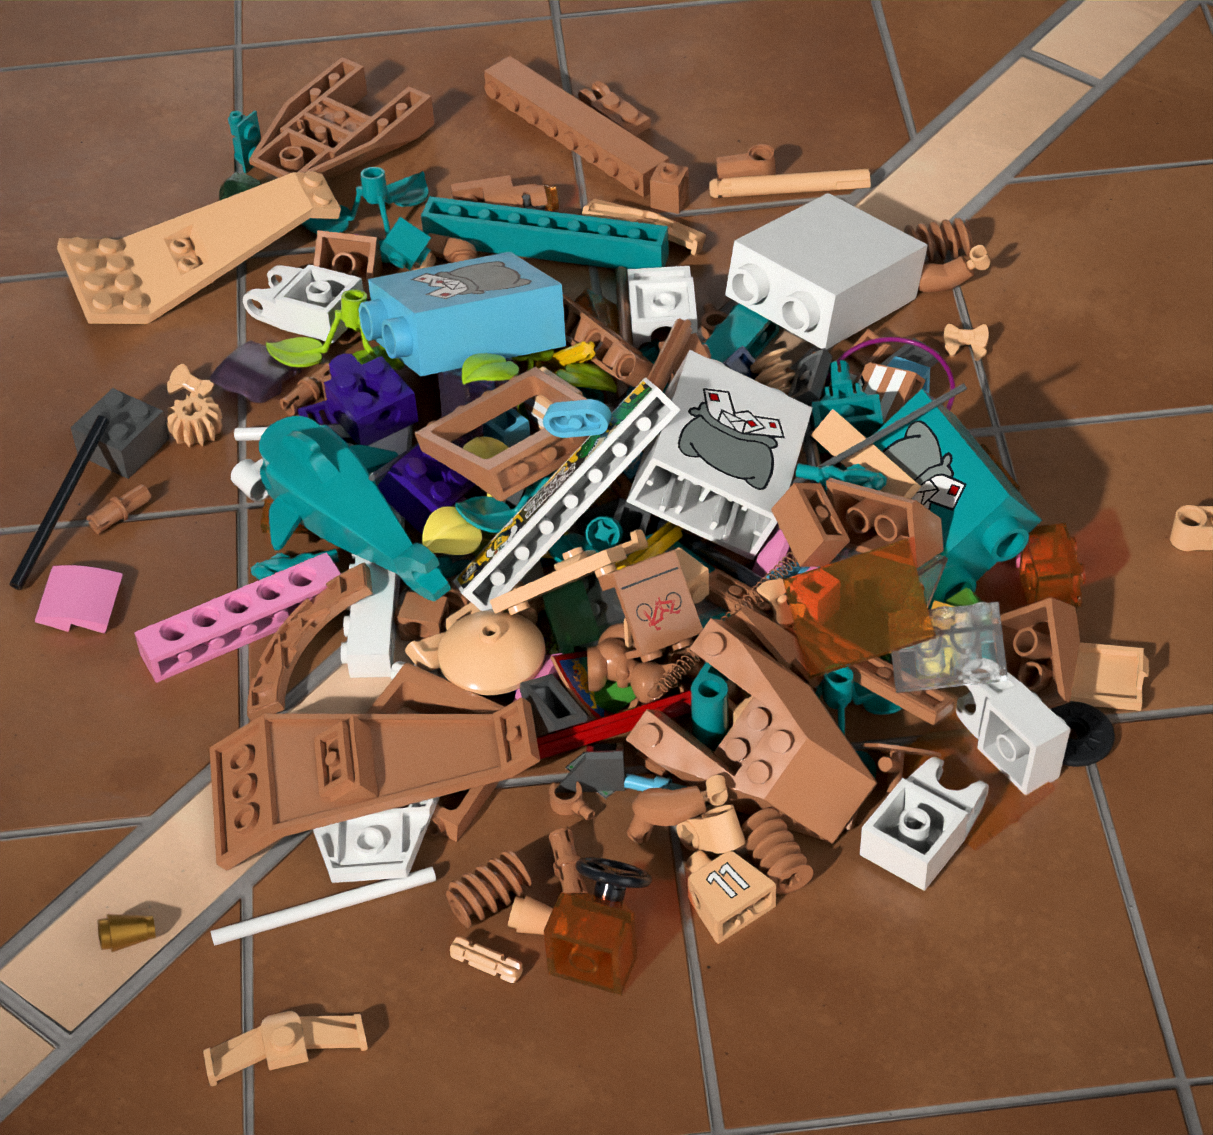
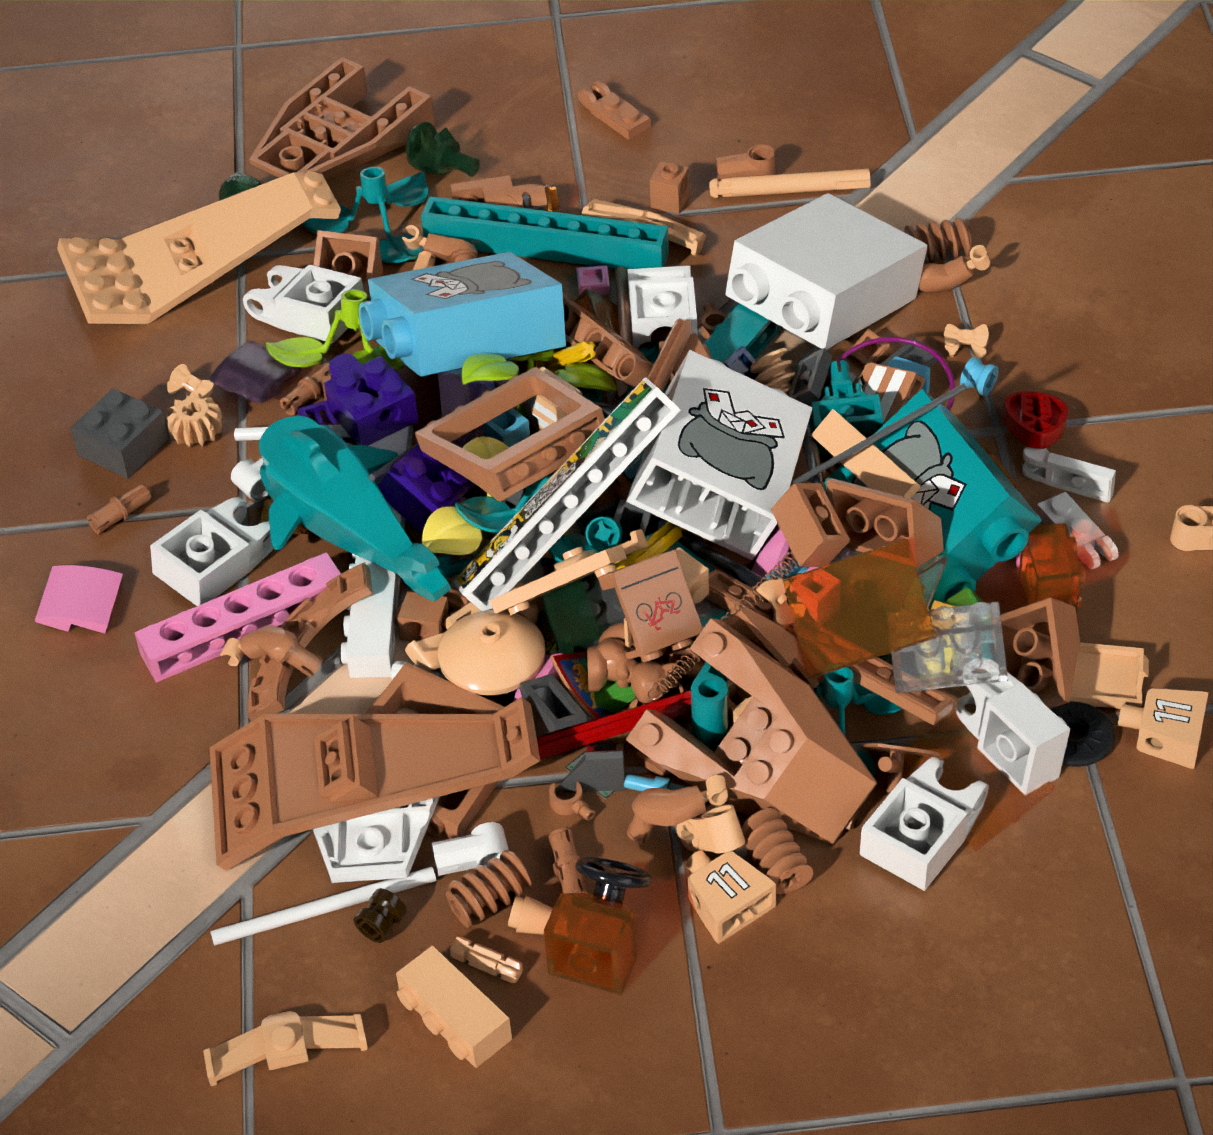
(59, 503): black piece -> none
(124, 931): pearl gold cone -> none
(210, 551): none -> white brick
(246, 138): teal hinge -> none
(275, 643): none -> nougat arm
(281, 562): teal animal -> none
(379, 916): none -> dark brown wheel
(405, 245): teal brick -> none
(437, 151): none -> clear green piece
(453, 1007): none -> light nougat brick
(470, 851): none -> white piece
(573, 124): nougat brick -> none
(577, 418): medium azure plate -> none
(594, 279): none -> bright pink tile
(854, 474): teal animal -> none
(979, 376): none -> medium azure wheel
(1032, 430): none -> red piece
(1069, 474): none -> white hinge
(1087, 534): none -> white hinge
(1168, 724): none -> light nougat torso

